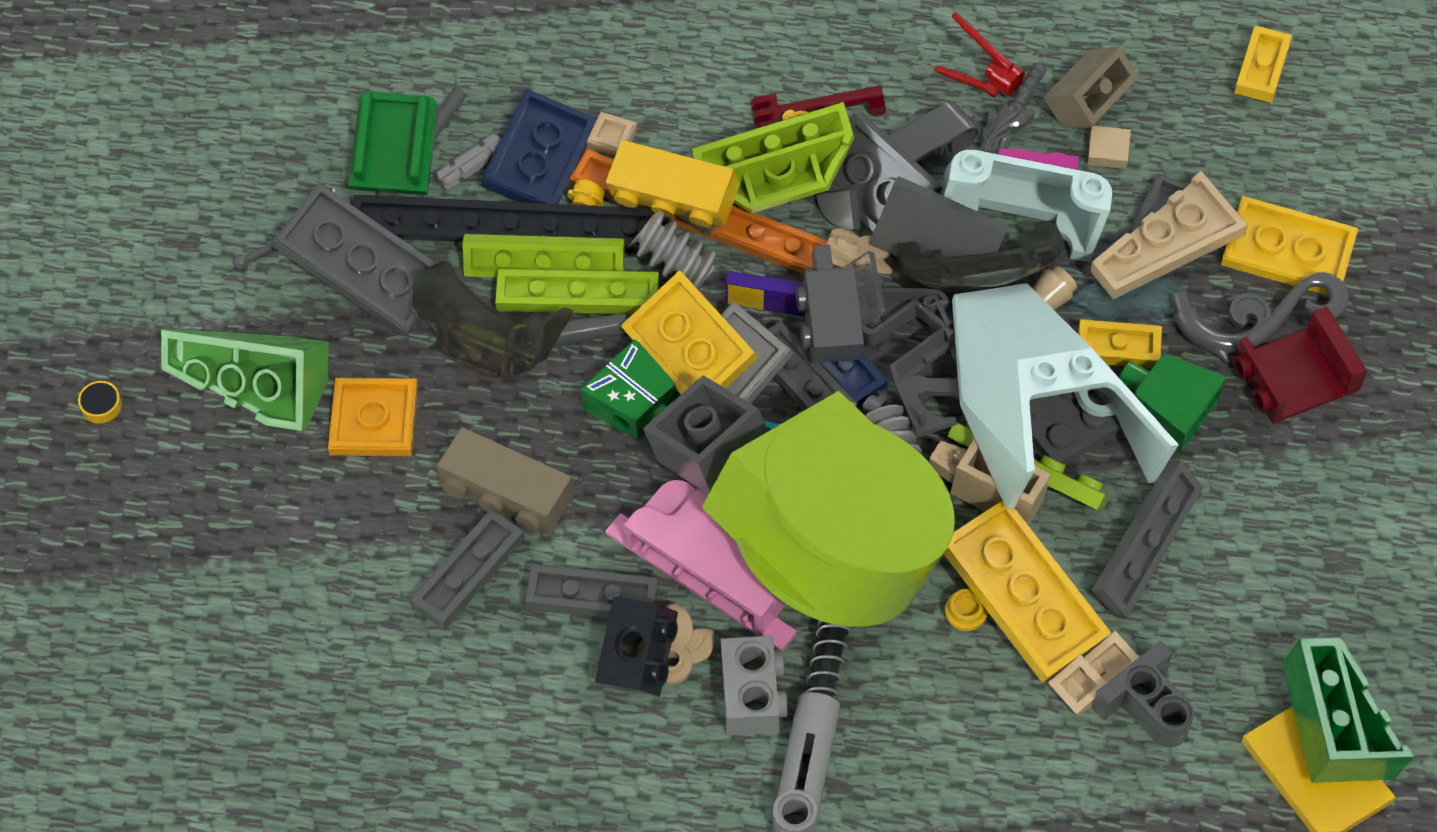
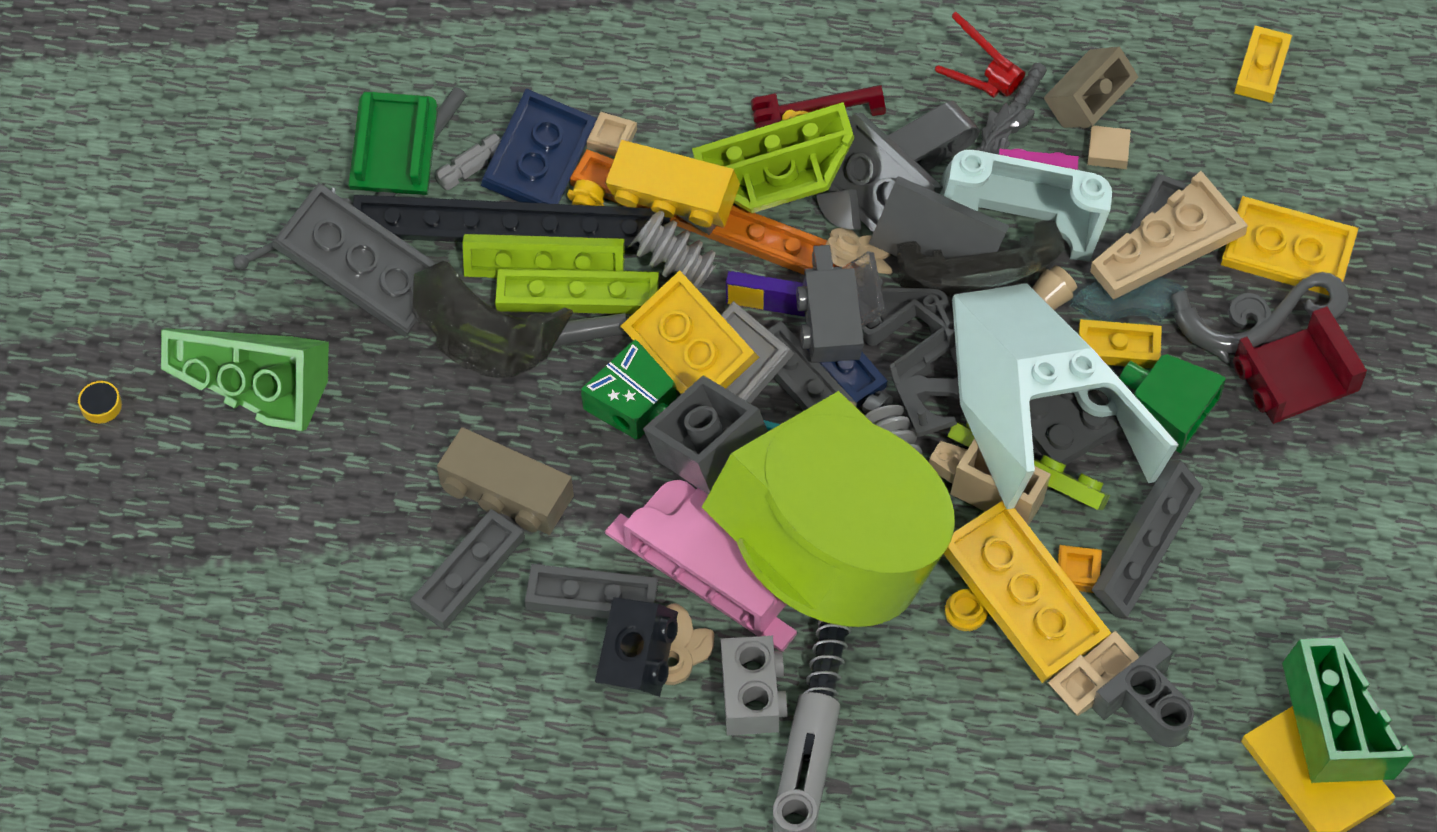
(373, 417): light orange tile -> none
(1080, 565): none -> light orange tile

